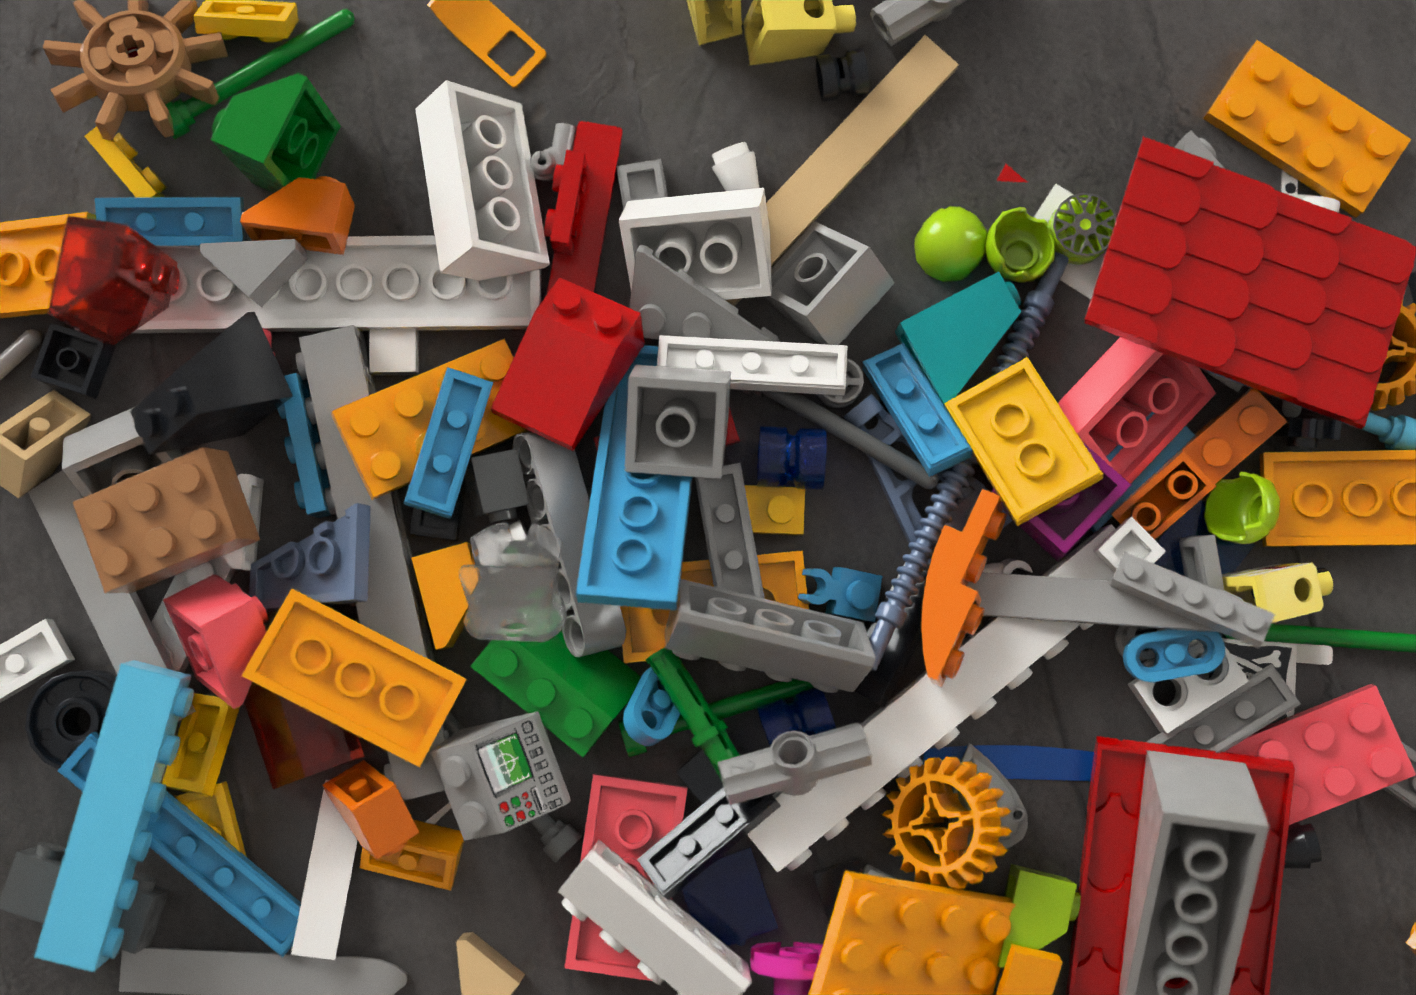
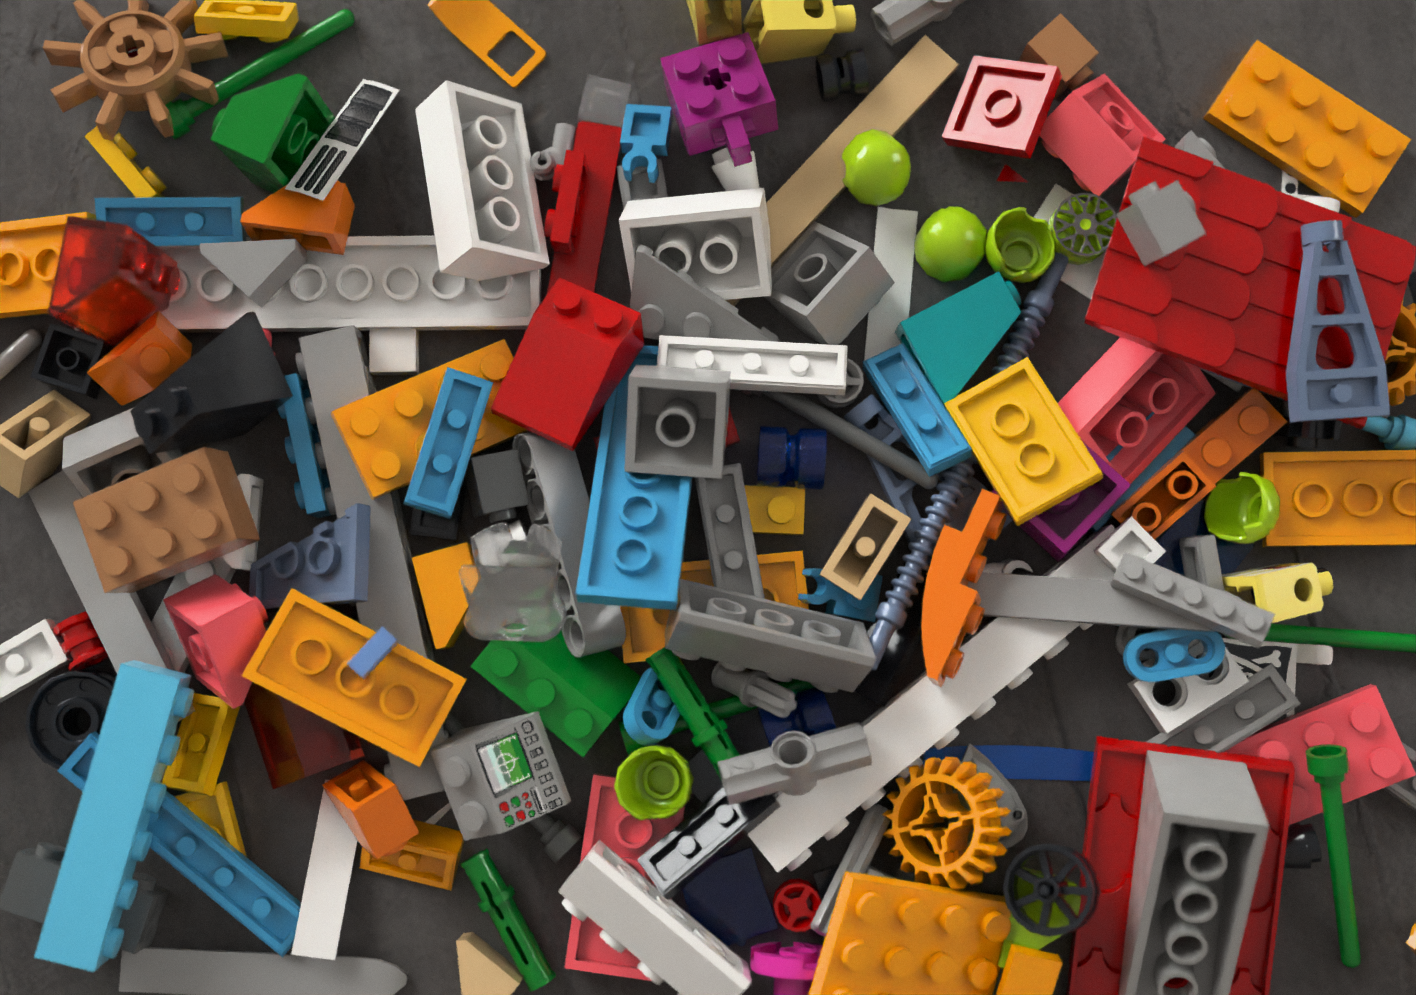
(80, 642): none -> red bush
(142, 360): none -> orange slope
(342, 139): none -> sticker
(373, 652): none -> medium blue tile
(508, 919): none -> green pin
(604, 101): none -> clear tile
(643, 136): none -> dark azure plate
(653, 783): none -> lime hair
(720, 96): none -> magenta hinge
(755, 690): none -> light grey axle
(800, 915): none -> red wheel
(855, 860): none -> light grey axle
(865, 546): none -> tan slope
(876, 168): none -> lime hair
(895, 251): none -> white sticker
(1002, 106): none -> plate
(1051, 889): none -> black wheel
(1063, 47): none -> medium nougat brick
(1097, 134): none -> coral slope
(1160, 221): none -> light grey brick
(1328, 766): none -> green piece
(1333, 393): none -> sand blue plate

